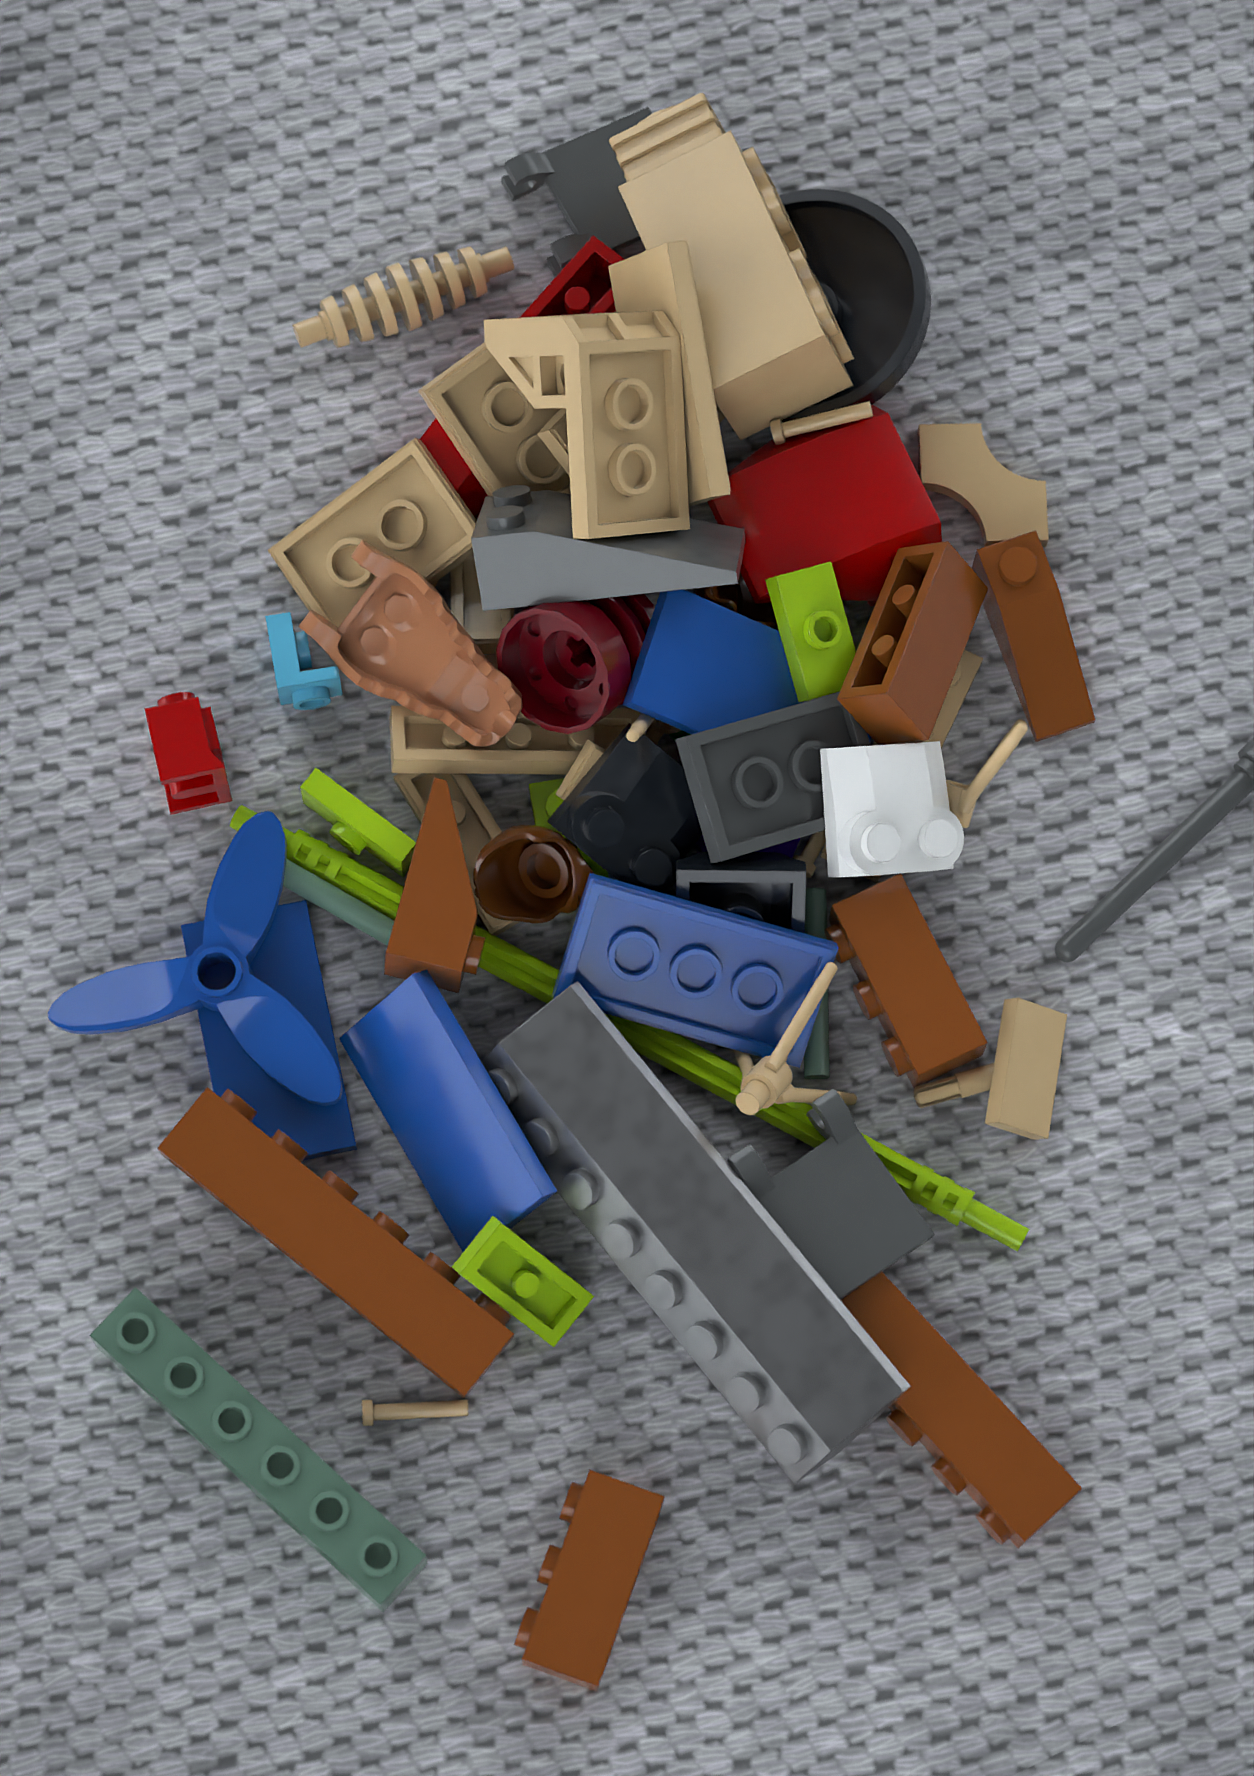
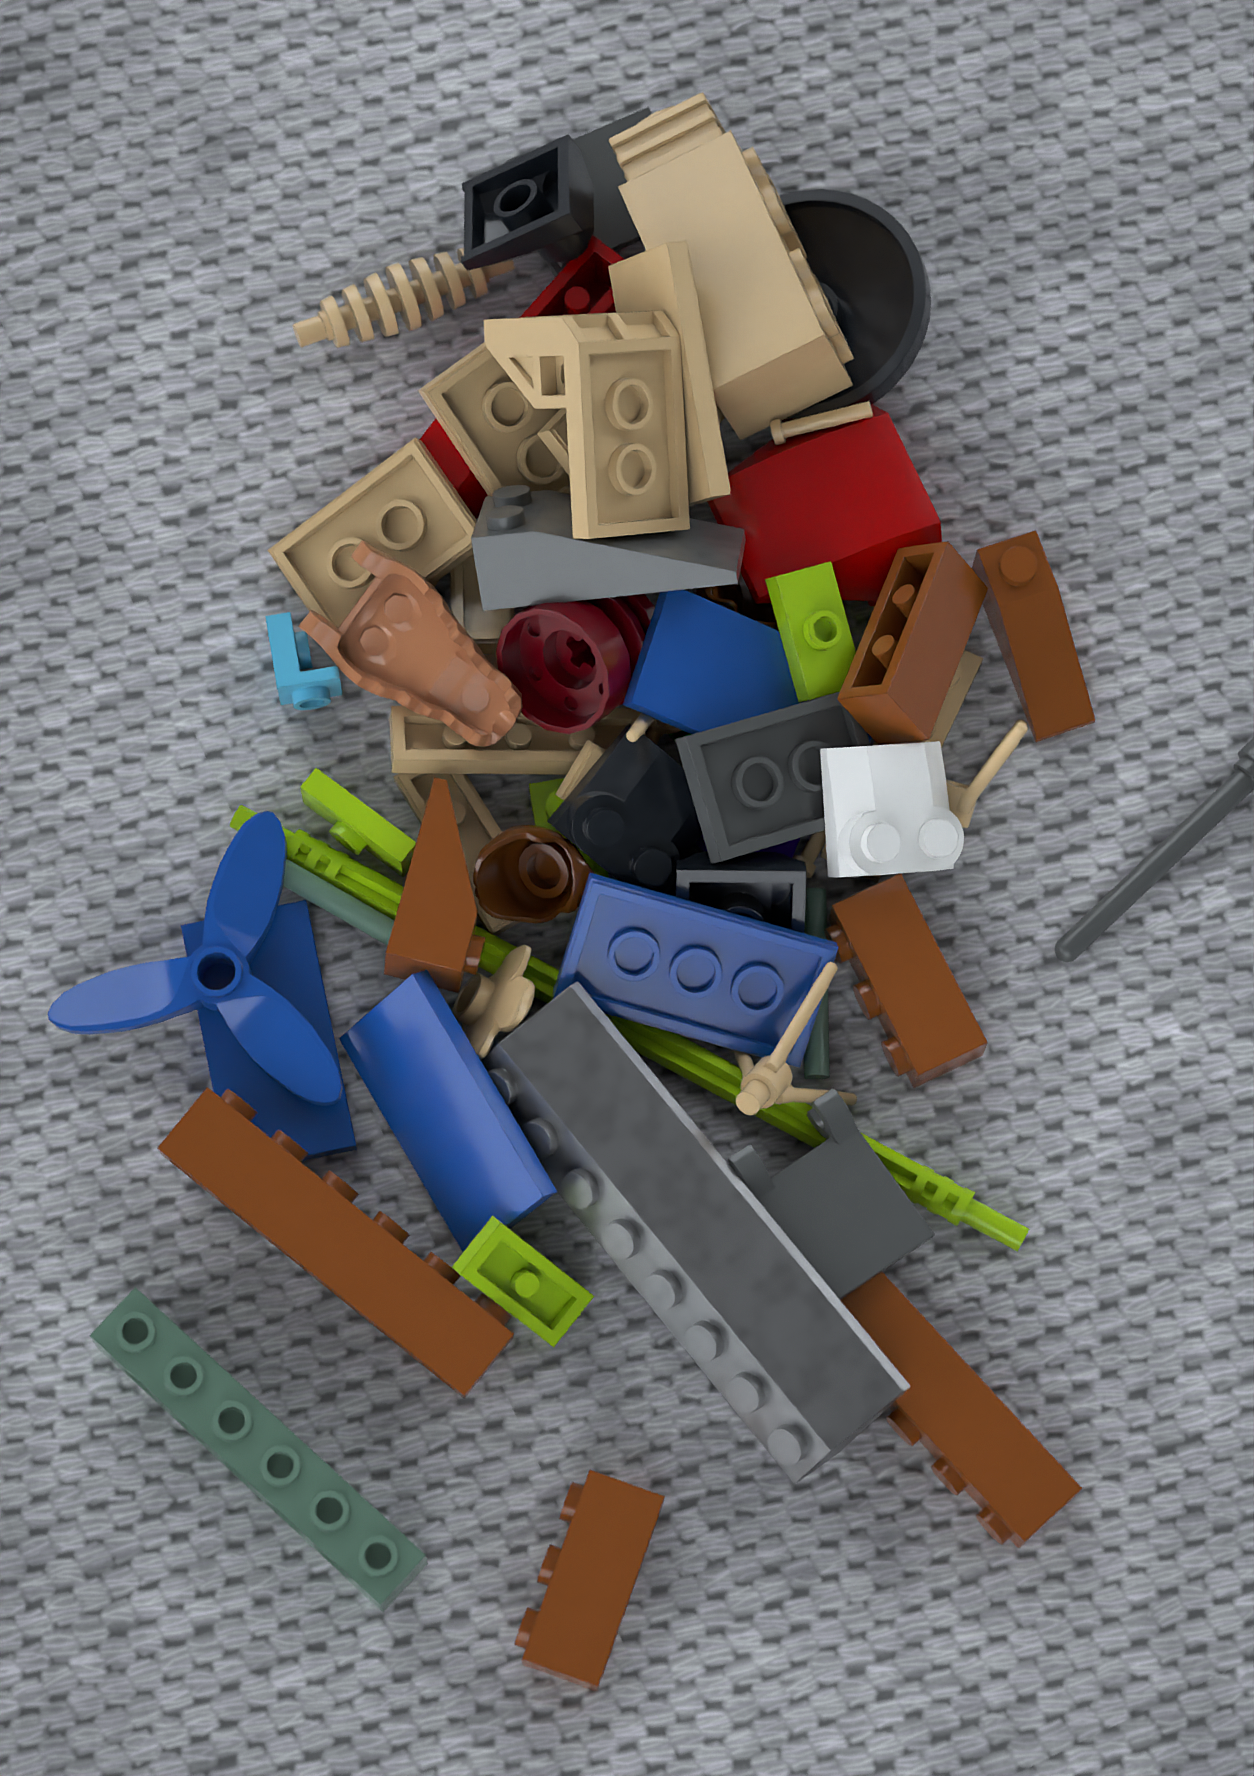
(187, 753): red window -> none
(412, 1410): tan piece -> none
(496, 1001): none -> tan plate
(530, 207): none -> black slope
(960, 1085): tan pin -> none
(962, 467): tan tile -> none
(1026, 1069): tan tile -> none

